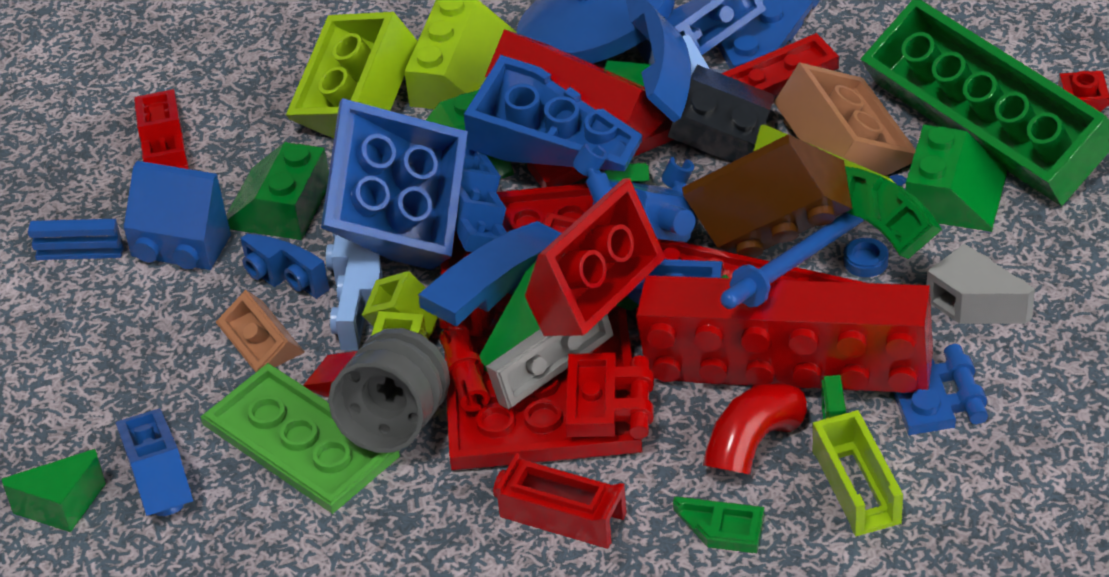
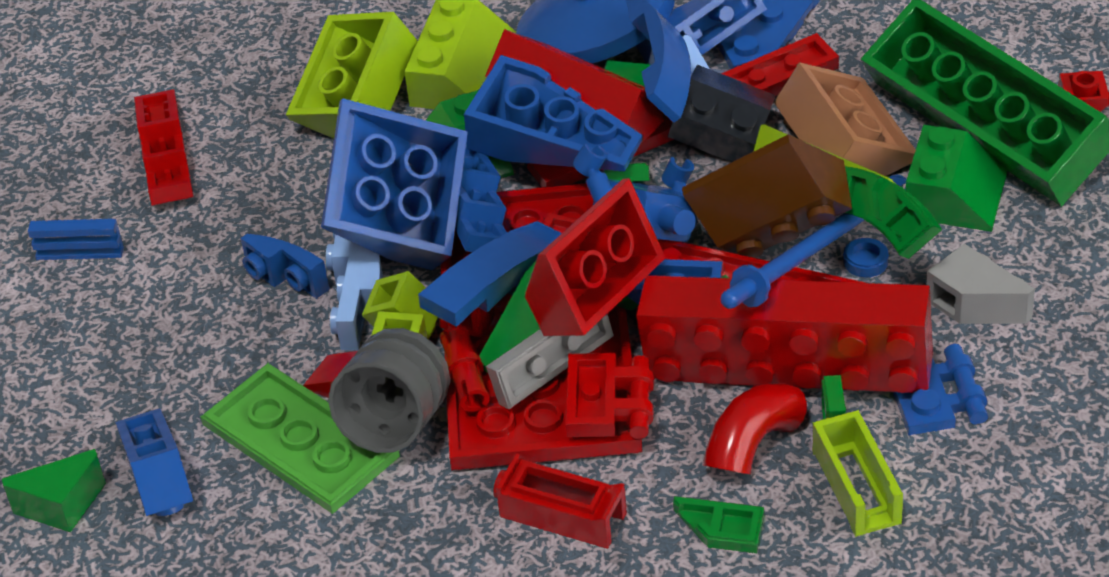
(175, 216): blue slope -> none
(257, 333): nougat slope -> none
(282, 192): green slope -> none

